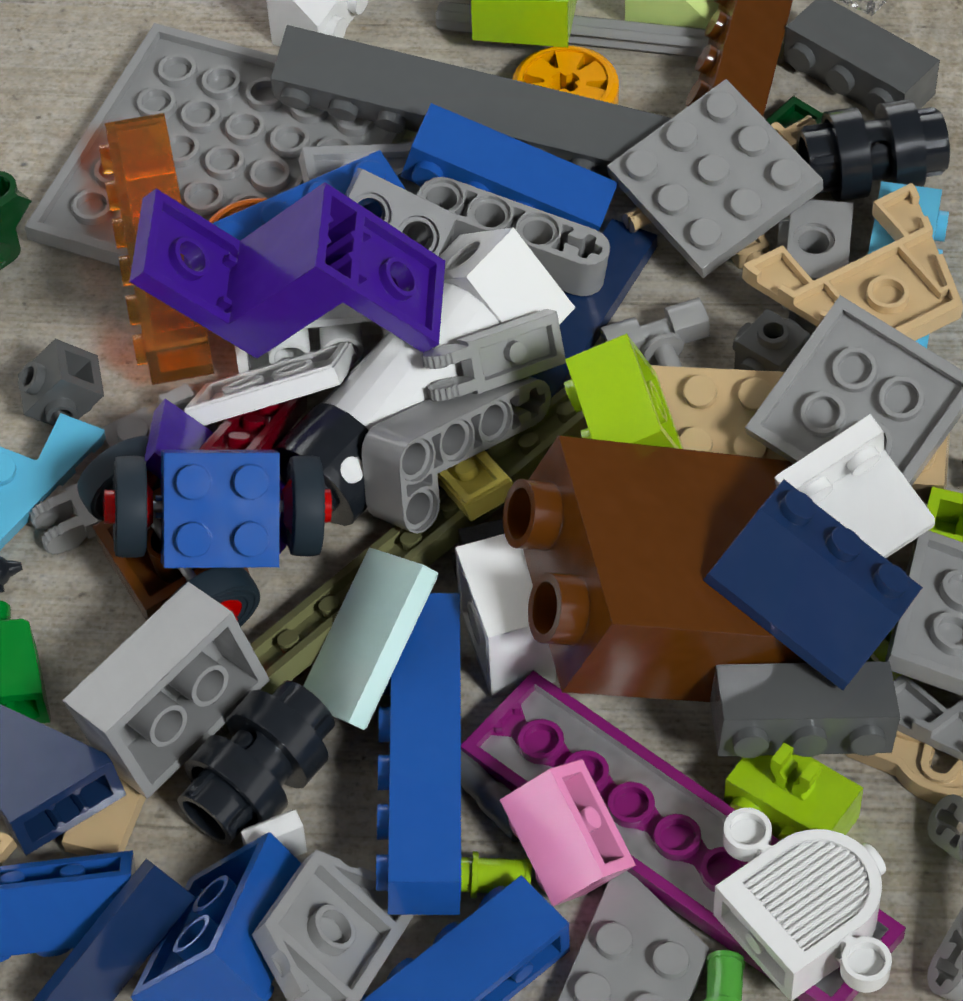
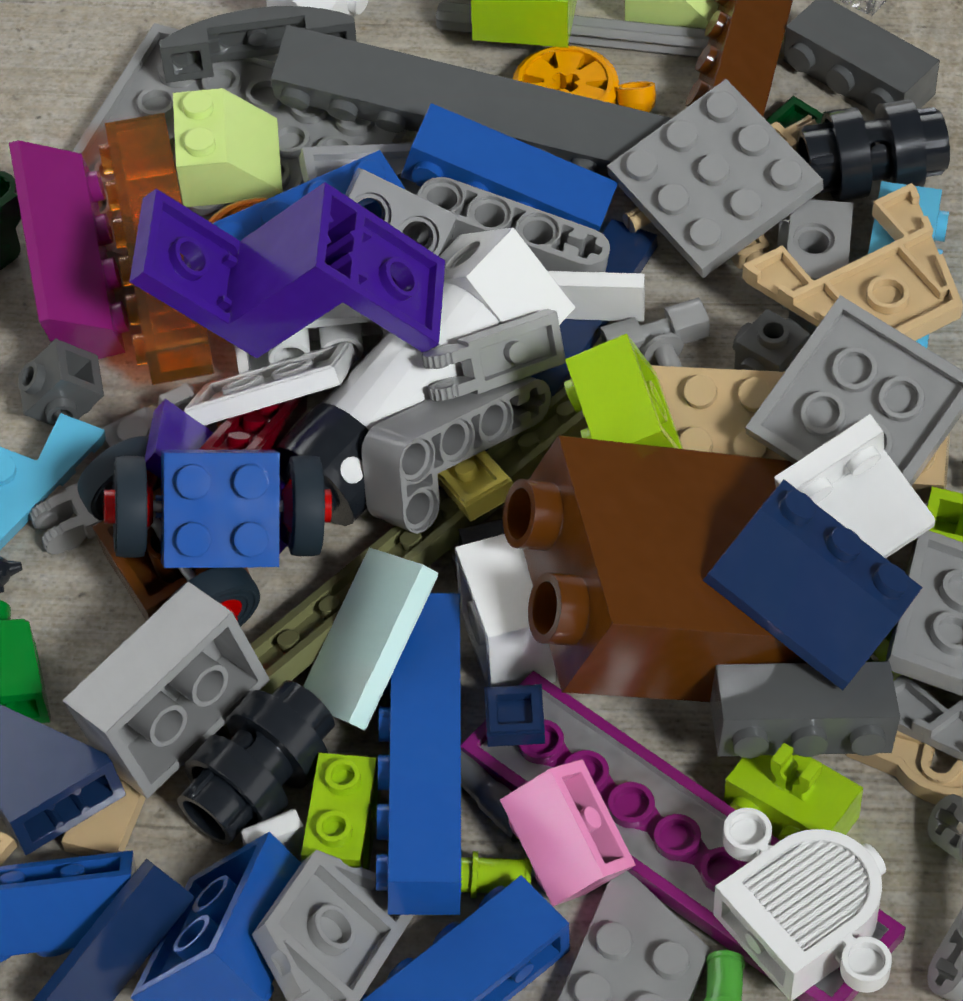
(68, 248): none -> magenta slope
(224, 148): none -> yellowish green slope
(243, 35): none -> dark grey slope
(343, 809): none -> lime brick
(514, 715): none -> dark blue tile
(603, 294): none -> white tile
(637, 95): none -> light orange hinge

